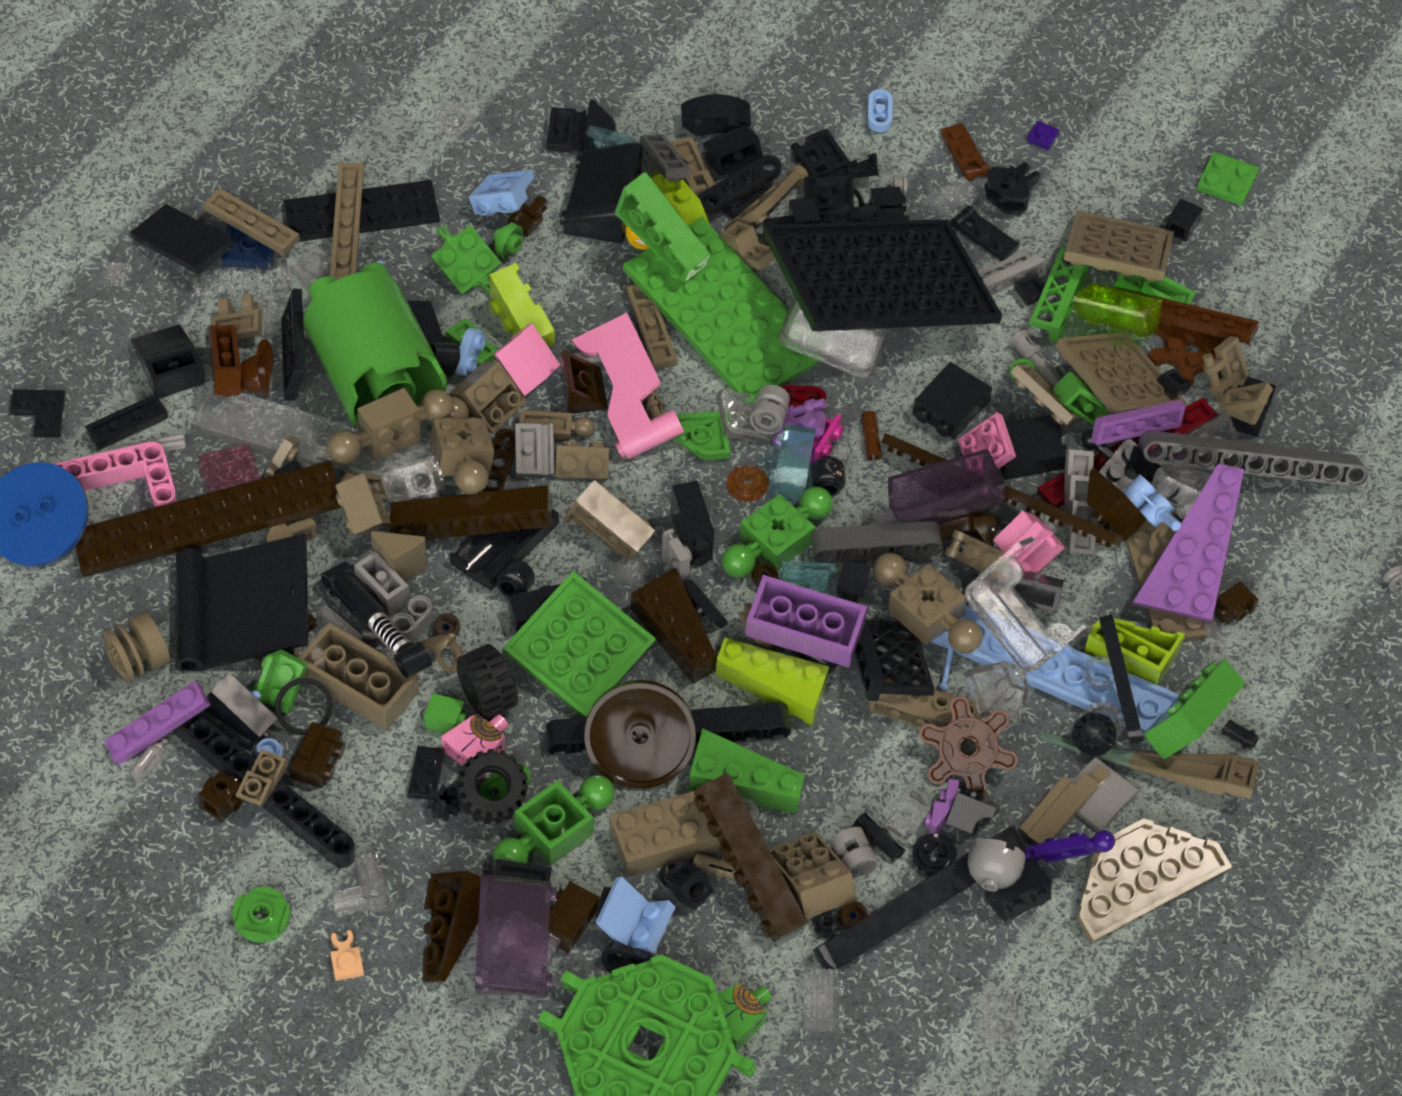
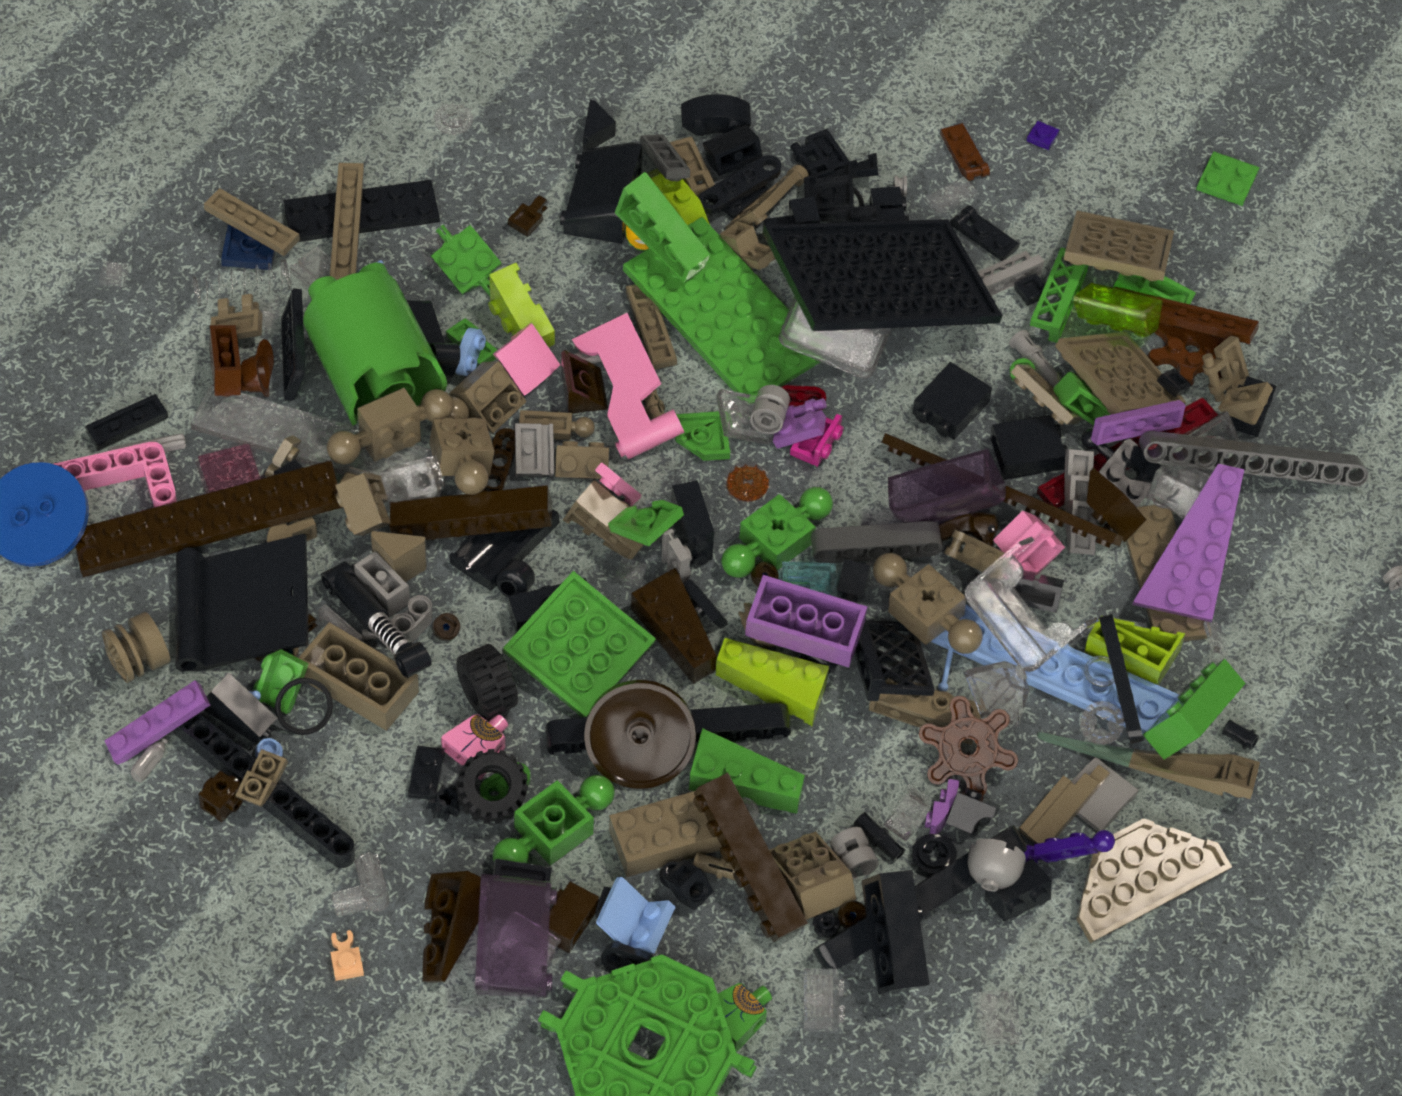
(45, 404): black plate -> none
(169, 361): black slope -> none
(182, 239): black tile -> none
(261, 929): bright green plate -> none
(317, 755): dark brown brick -> none
(437, 643): dark tan piece -> none
(444, 713): bright green brick -> none
(501, 192): light blue plate -> none
(508, 240): bright green plate -> none
(566, 130): black plate -> none
(605, 137): clear light blue plate -> none
(617, 484): none -> bright pink plate
(647, 523): none -> bright green plate
(793, 462): clear light blue brick -> none
(829, 474): black head -> none
(871, 432): reddish brown piece -> none
(880, 112): light blue plate -> none
(895, 932): none -> black brick
(990, 435): bright pink tile -> none
(1012, 186): black hinge -> none
(1107, 732): black gear -> none
(1151, 505): light blue beam -> none
(1184, 219): black brick -> none
(1235, 603): dark brown brick -> none

